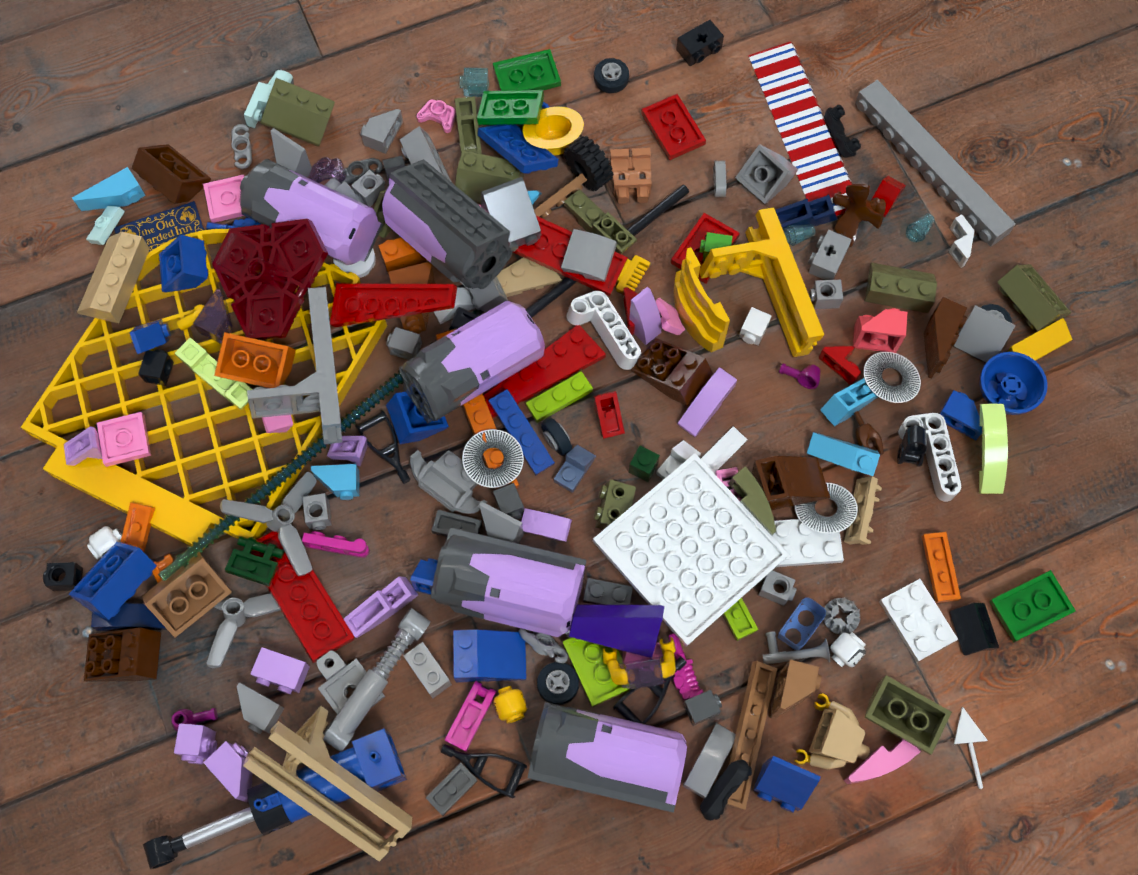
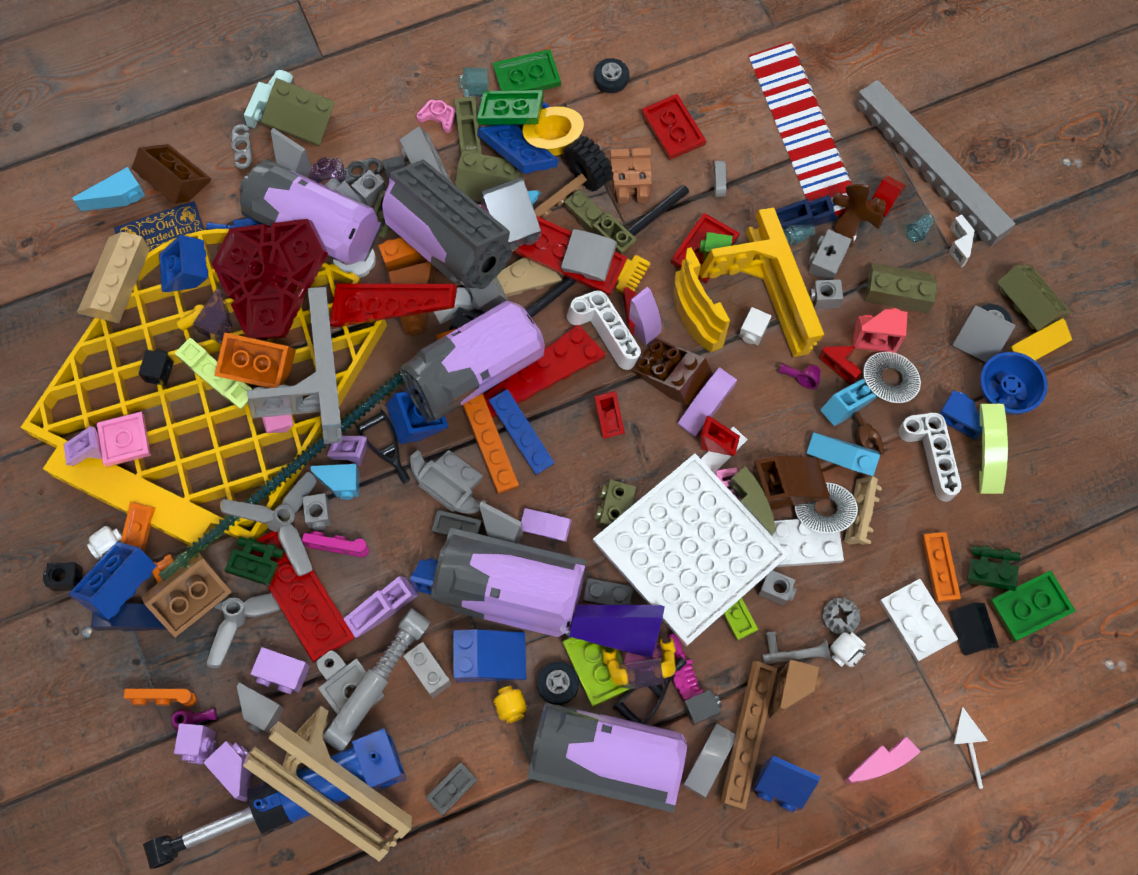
(105, 225): light aqua plate -> none
(122, 655): reddish brown slope -> none
(150, 335): blue slope -> none
(161, 697): none -> orange plate
(223, 198): bright pink plate -> none
(381, 130): light grey slope -> none
(404, 343): light grey brick -> none
(470, 717): dark pink plate -> none
(480, 763): black piece -> none
(493, 477): sticker -> none
(509, 501): dark grey brick -> none
(544, 645): light grey piece -> none
(556, 436): black wheel -> none
(559, 397): lime plate -> none
(574, 468): sand blue slope -> none
(644, 463): dark green brick -> none
(670, 320): bright pink piece -> none
(678, 456): white slope -> none
(700, 43): black brick -> none
(718, 438): none -> red slope
(723, 788): black piece -> none
(766, 173): light grey slope -> none
(819, 614): medium blue piece -> none
(836, 738): tan torso -> none
(845, 145): black piece -> none
(907, 714): olive slope -> none
(913, 446): black piece -> none
(942, 333): reddish brown slope -> none
(994, 574): none -> dark green plate

